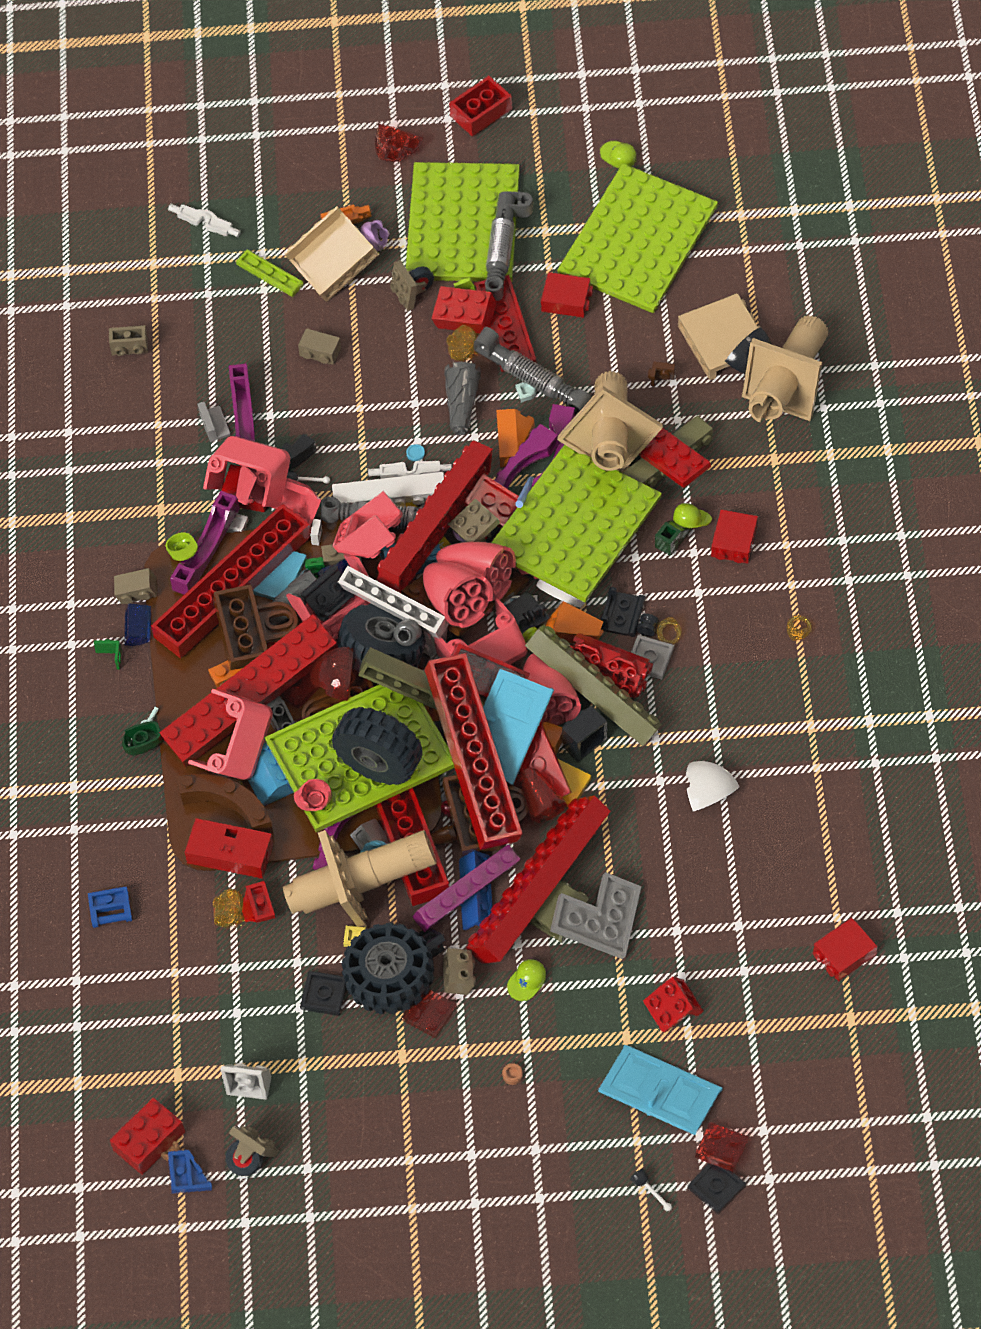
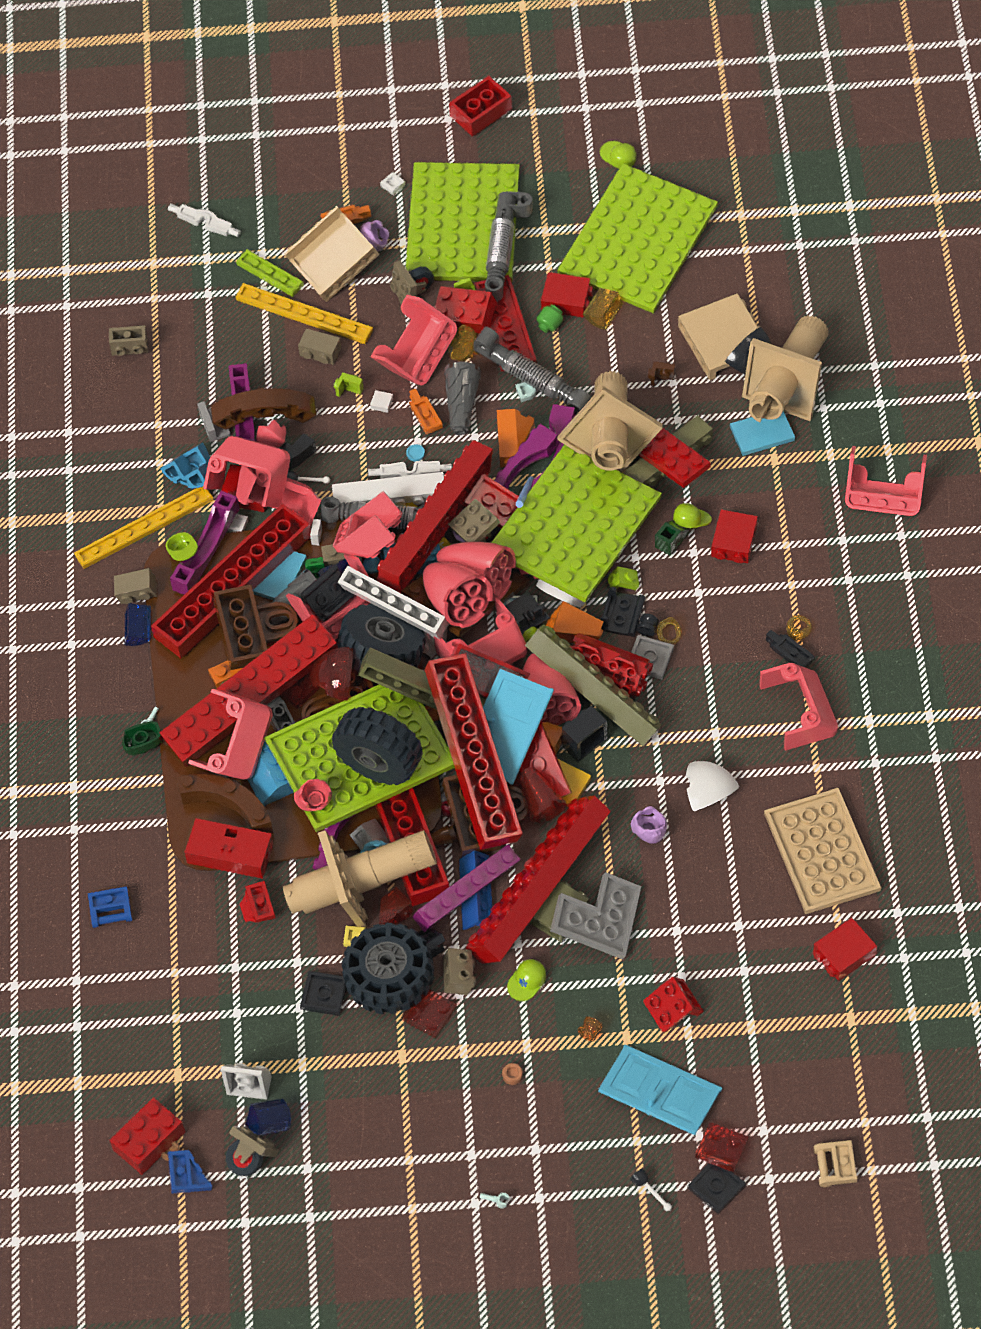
(109, 646): green bracket -> none
(143, 526): none -> yellow tile
(189, 467): none -> dark azure brick
(228, 908): clear yellow plate -> none
(262, 404): none -> reddish brown brick
(268, 1117): none -> clear blue brick
(272, 434): none -> coral hair
(304, 313): none -> yellow tile
(350, 383): none -> lime bracket
(371, 565): none -> medium azure piece
(381, 401): none -> white tile
(393, 183): none -> white tile
(394, 907): none -> clear red slope
(395, 144): clear red brick -> none
(407, 632): dark grey head -> none
(420, 344): none -> coral windscreen
(424, 412): none -> orange hinge
(496, 1199): none -> light aqua hand
(549, 318): none -> bright green head
(590, 1029): none -> clear orange wheel
(603, 308): none -> clear yellow brick
(624, 578): none -> lime bracket
(648, 828): none -> lavender hair
(758, 436): none -> medium azure tile
(789, 649): none -> black hinge
(819, 721): none -> coral windscreen
(822, 850): none -> tan plate
(842, 1162): none -> tan plate
(884, 496): none -> coral windscreen

